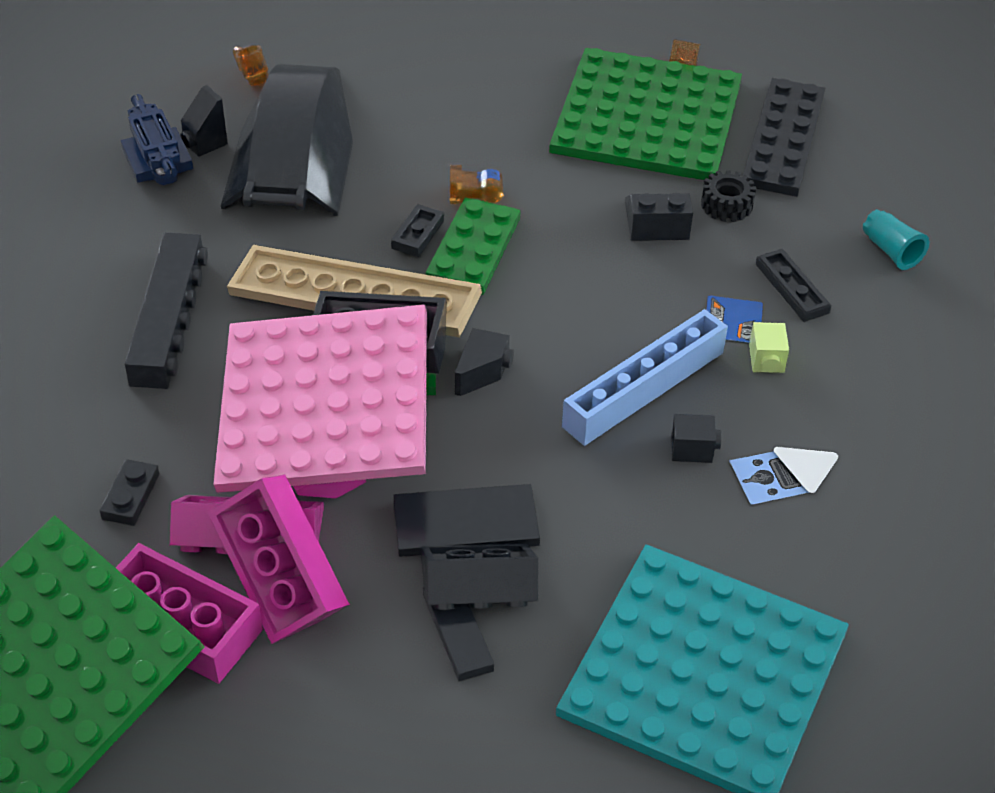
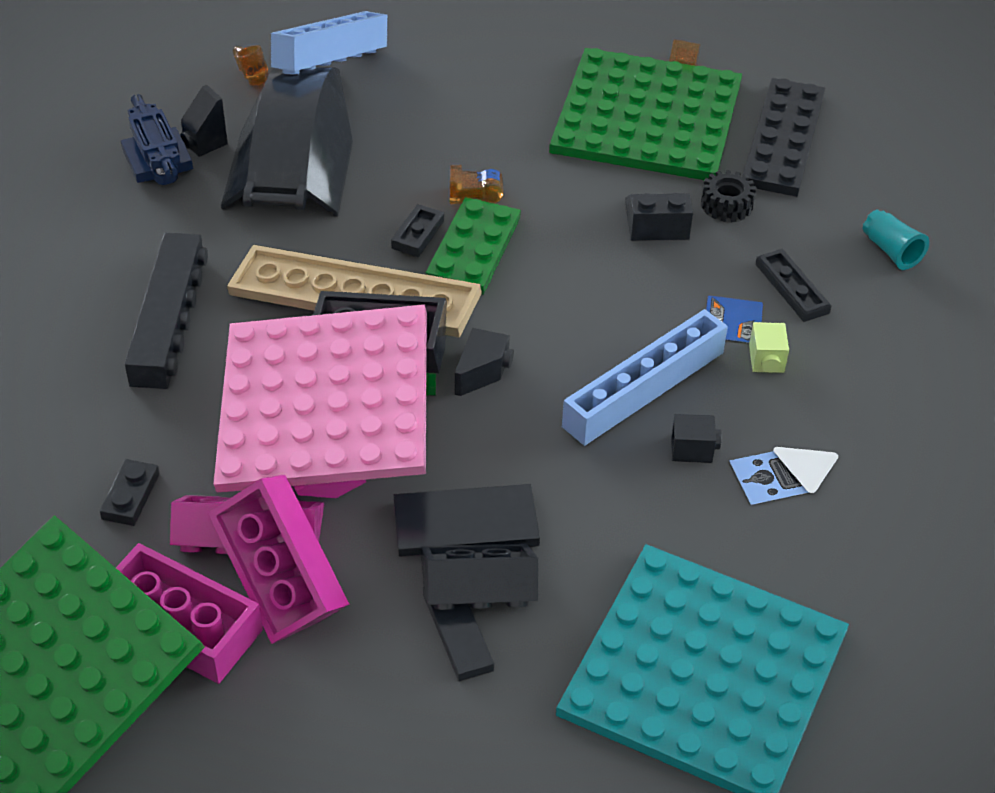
(328, 41): none -> light blue brick

